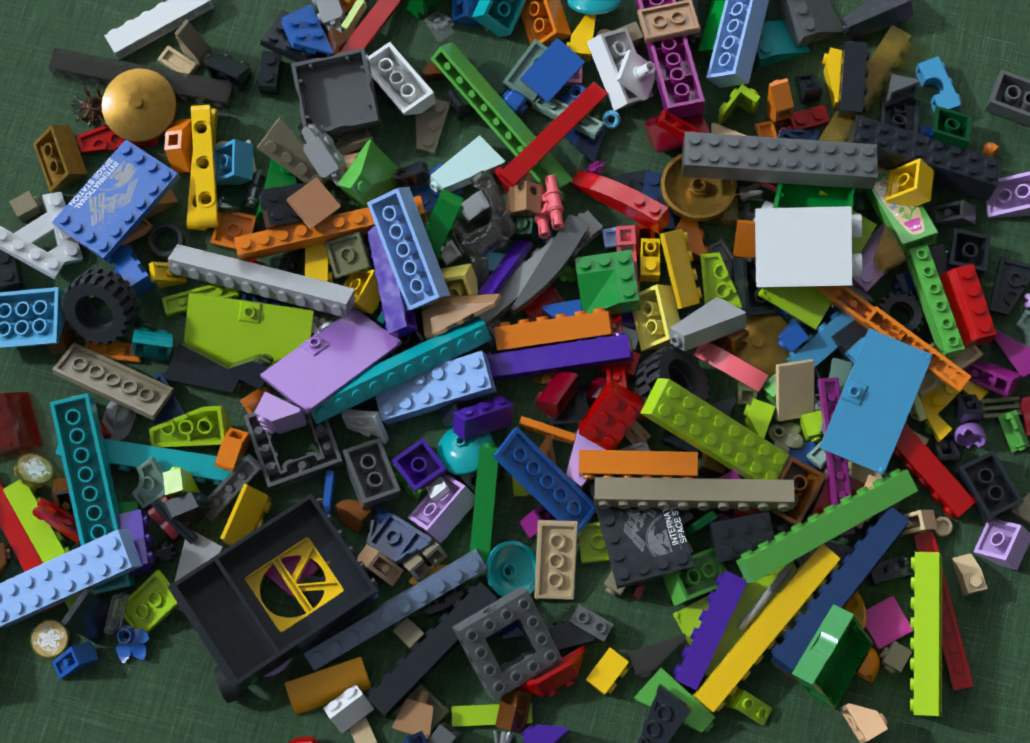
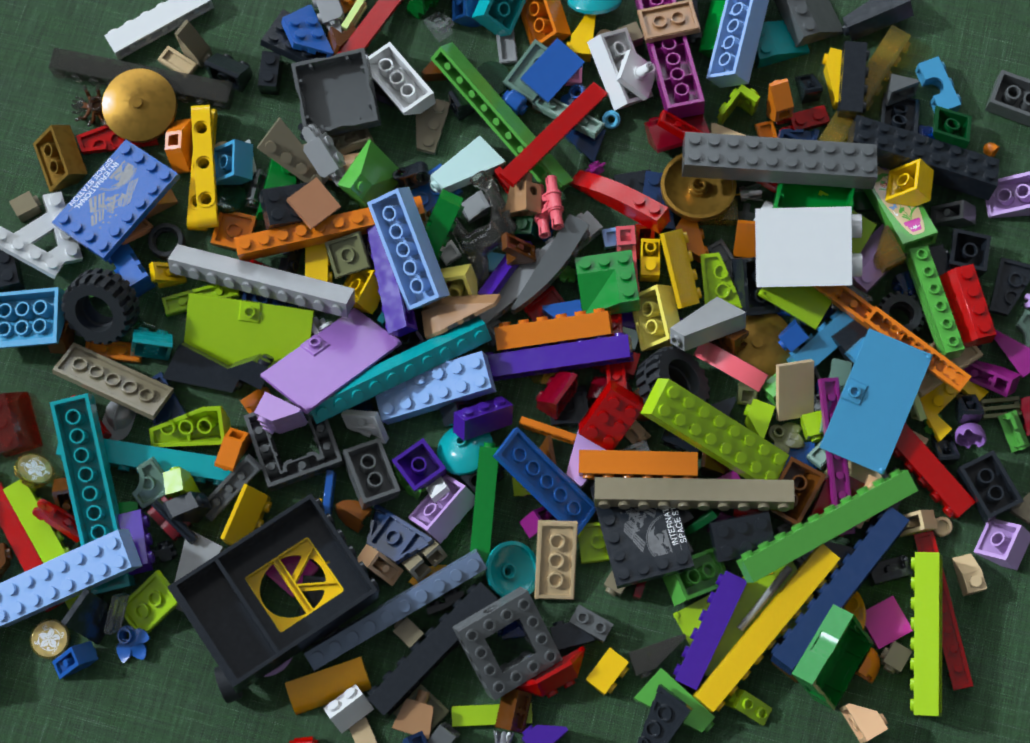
(507, 49): none -> light grey tile
(517, 250): none -> reddish brown slope

